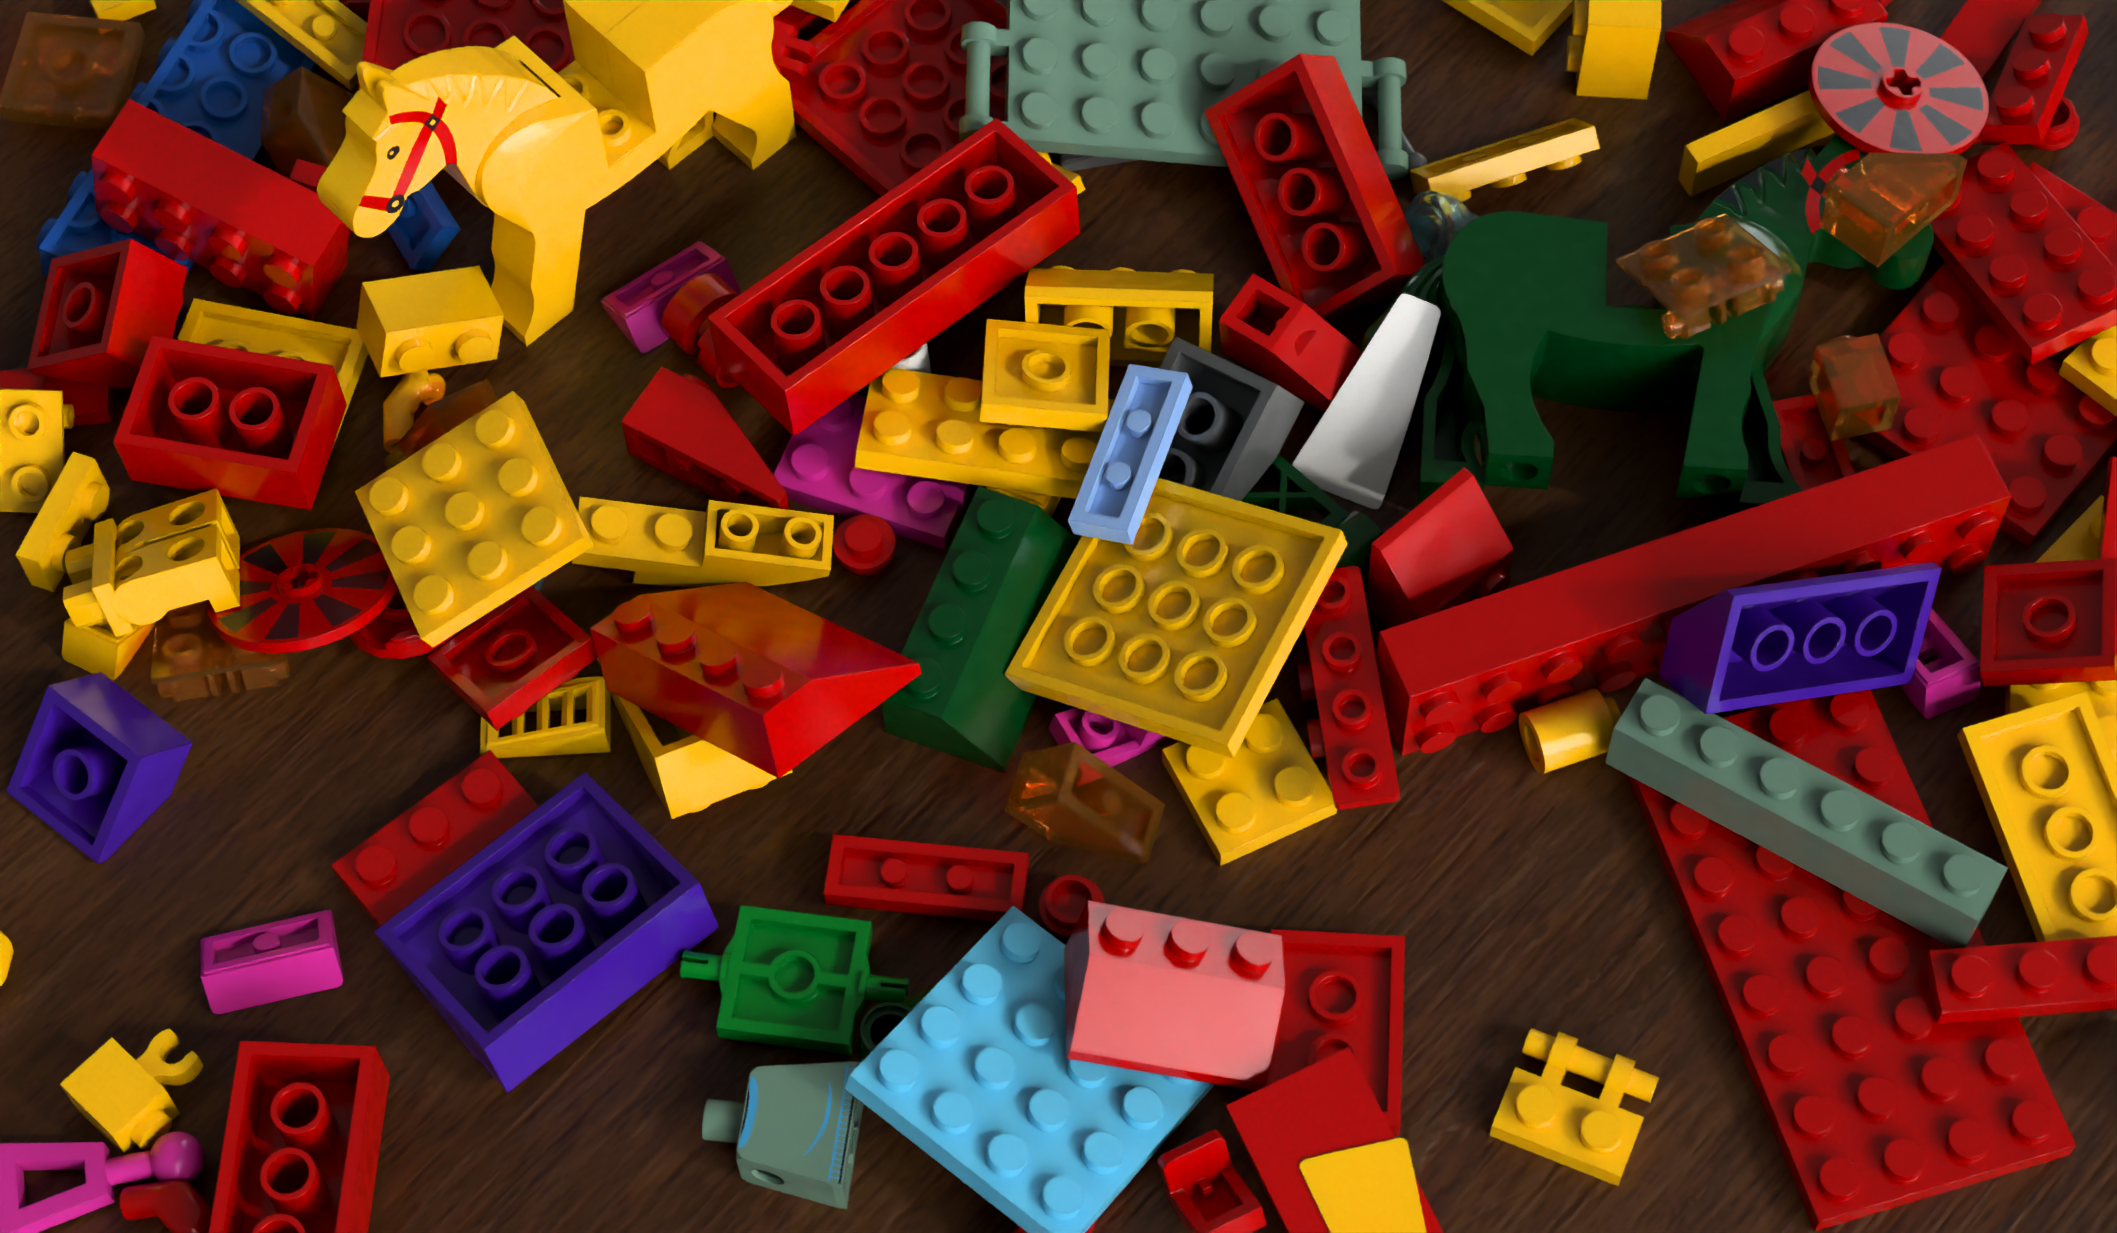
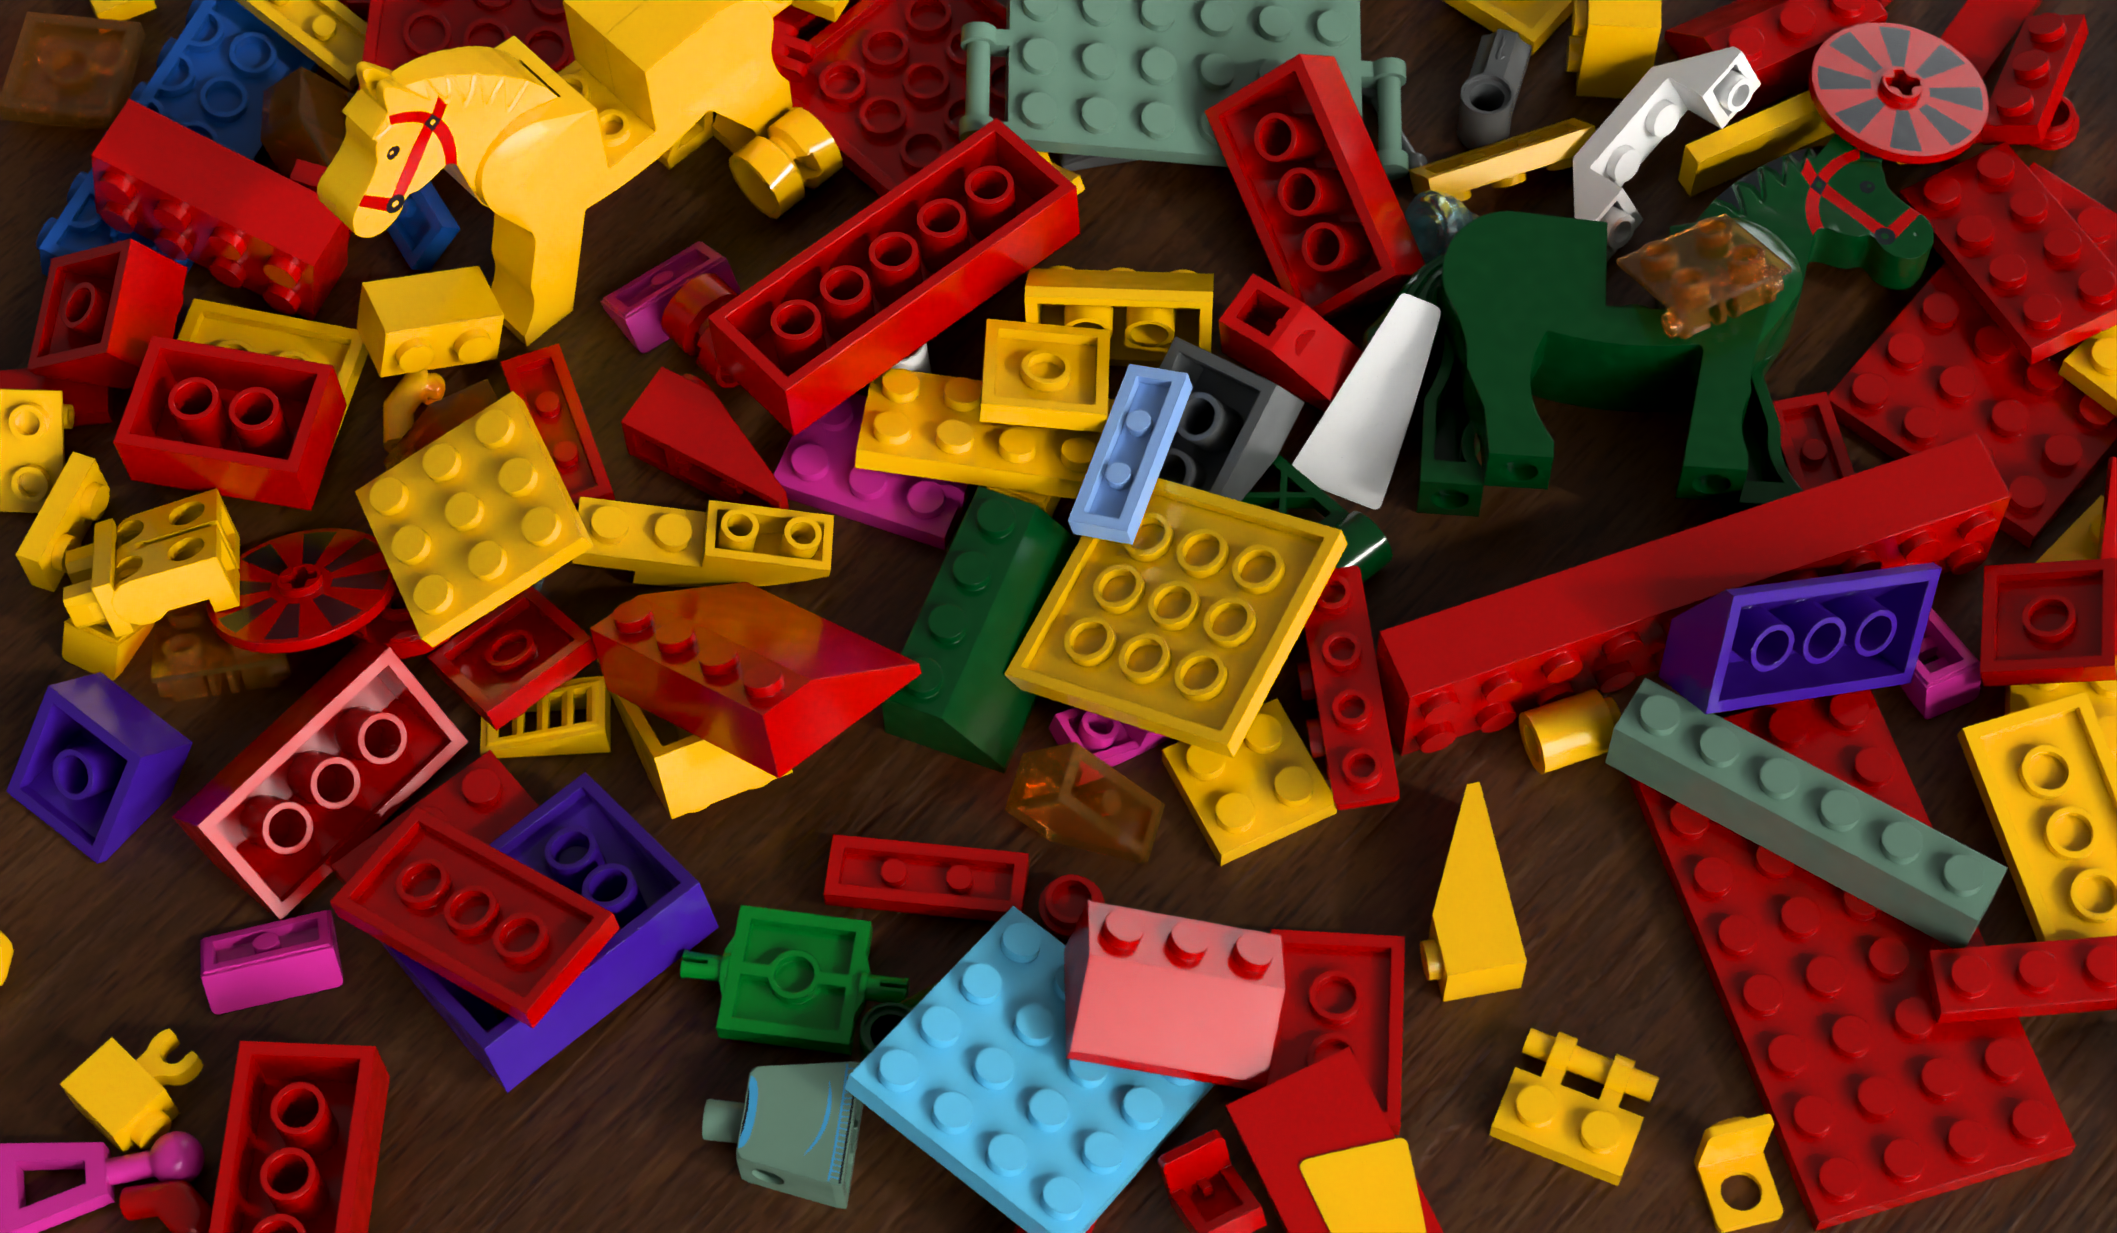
(321, 778): none -> red slope
(475, 916): none -> red plate
(550, 395): none -> red plate
(779, 167): none -> yellow wheel
(864, 544): red plate -> none
(1439, 555): red slope -> none
(1473, 927): none -> yellow slope
(1492, 89): none -> dark grey piece
(1706, 84): none -> white slope
(1733, 1149): none -> yellow bracket
(1853, 386): clear orange brick -> none
(1889, 199): clear orange slope -> none

